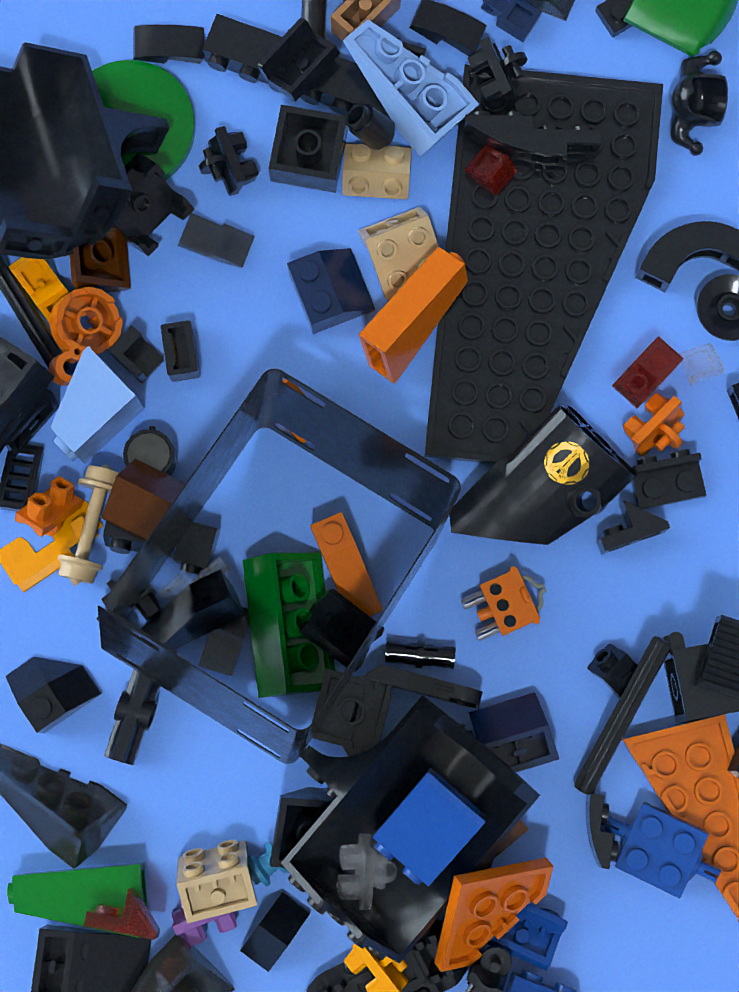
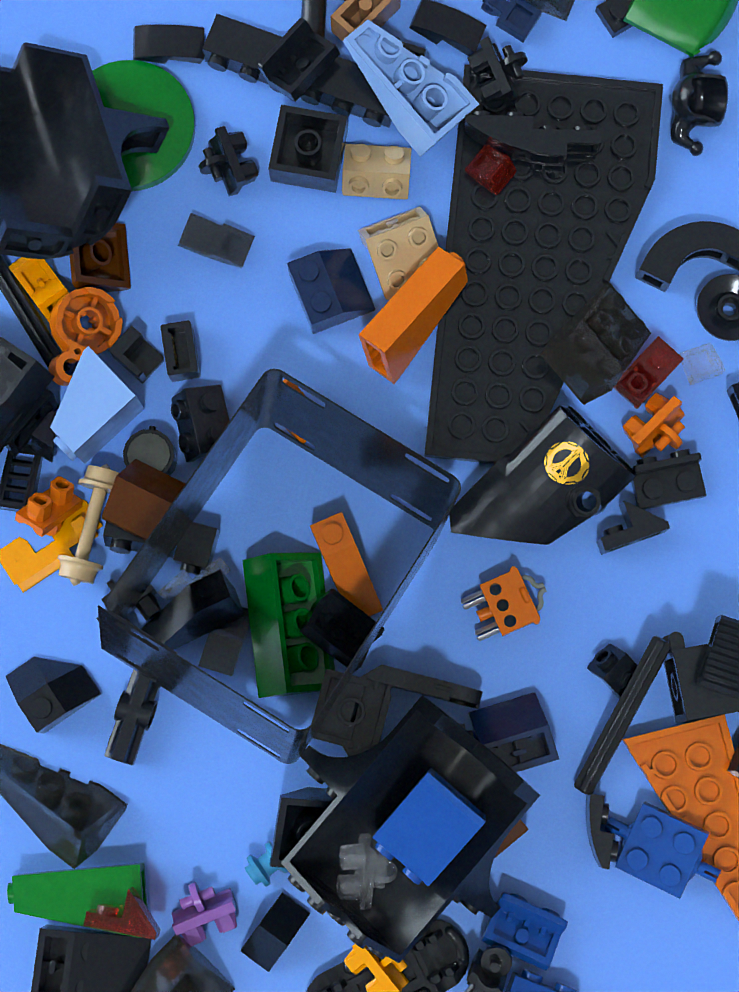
(43, 437): none -> black slope
(148, 204): black panel -> none
(199, 418): none -> black bracket
(215, 881): tan bracket -> none
(370, 125): black brick -> none
(420, 654): black pin -> none
(486, 906): orange plate -> none
(596, 345): none -> clear smoke slope

